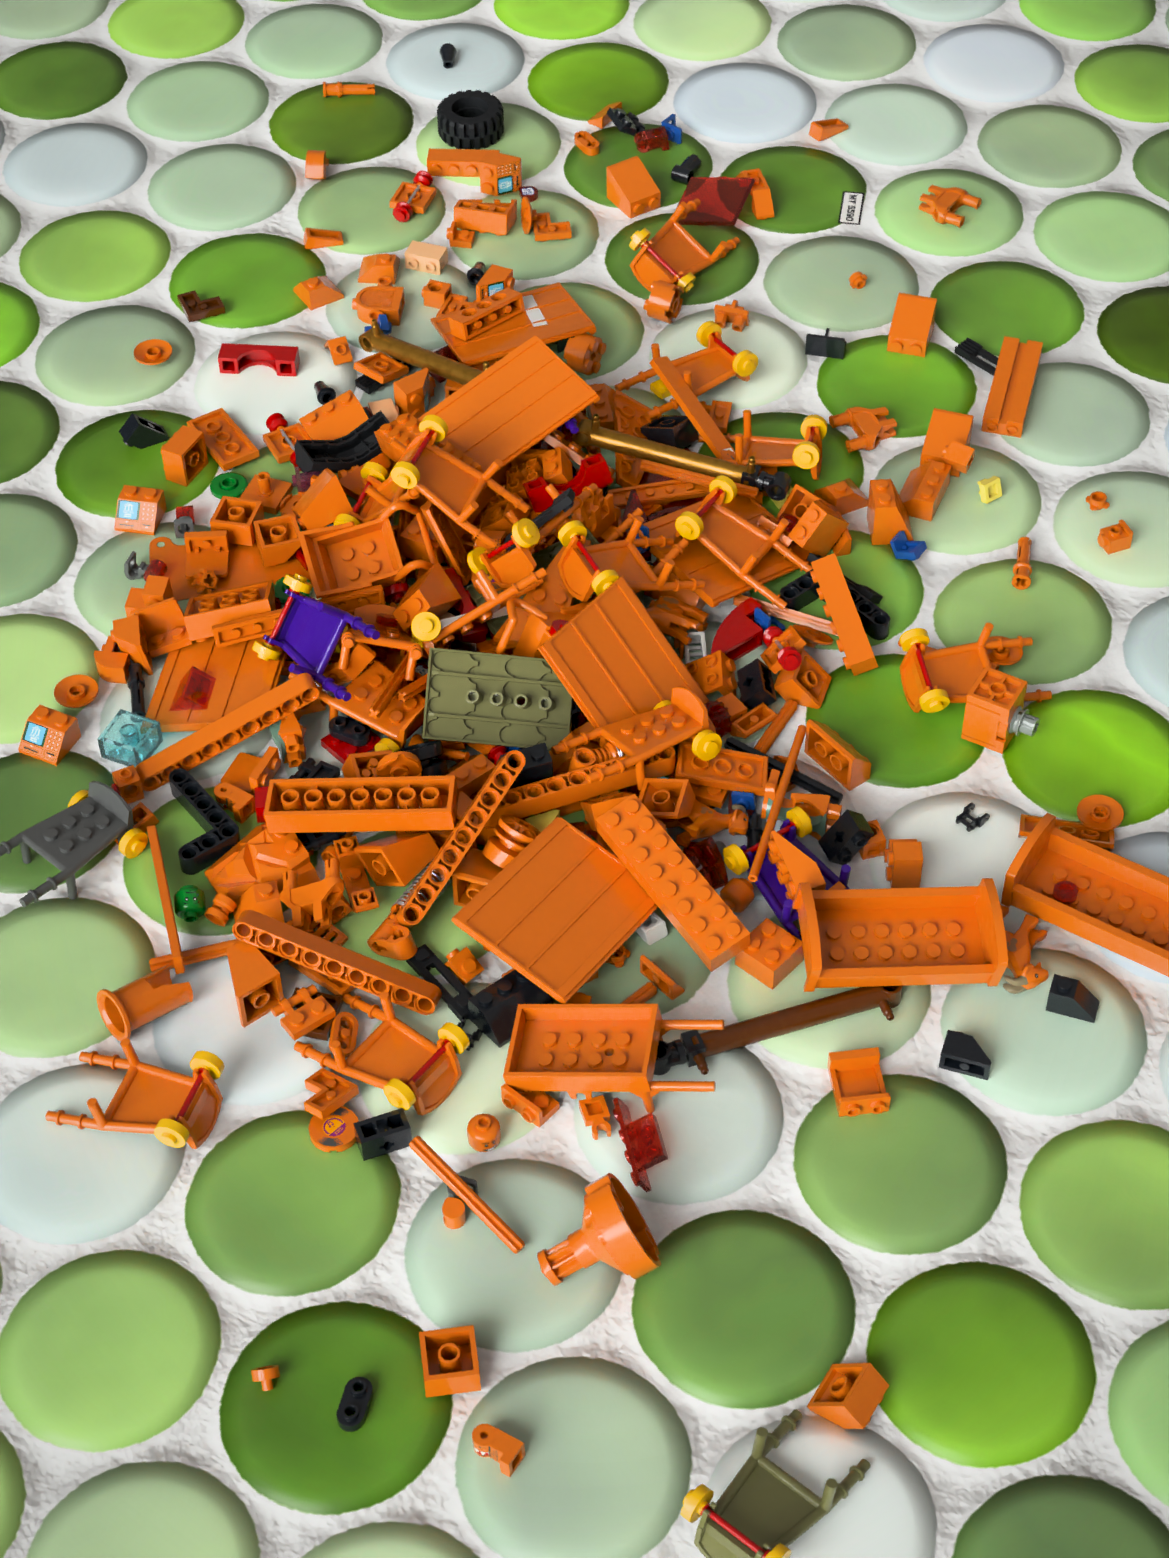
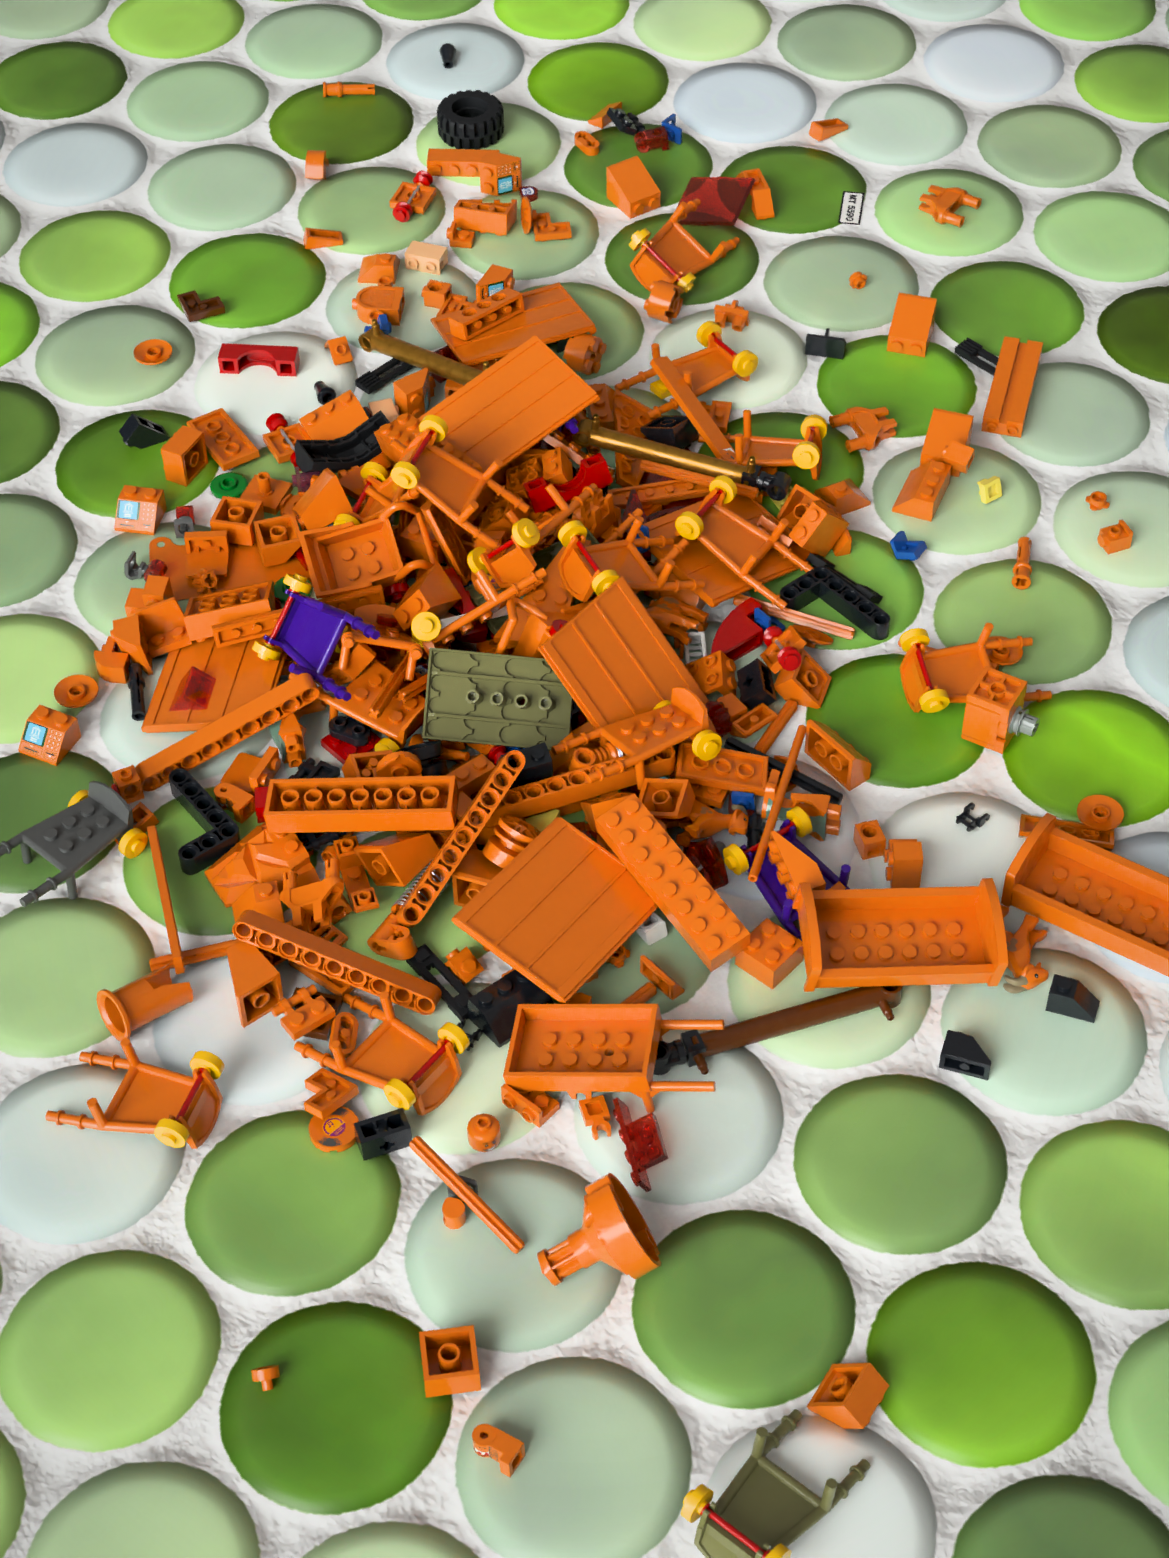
(130, 738): clear light blue brick -> none
(189, 903): green head -> none
(220, 910): orange wheel -> none
(317, 292): orange slope -> none
(356, 1402): black plate -> none
(381, 368): orange plate -> none
(476, 273): black cone -> none
(533, 314): white sticker -> none
(562, 502): black container -> none
(683, 172): black piece -> none
(737, 894): orange head -> none
(791, 519): clear red tile -> none
(844, 615): orange brick -> none
(846, 837): black brick -> none
(858, 1082): orange panel -> none
(886, 513): orange slope -> none
(1065, 892): clear red tile -> none

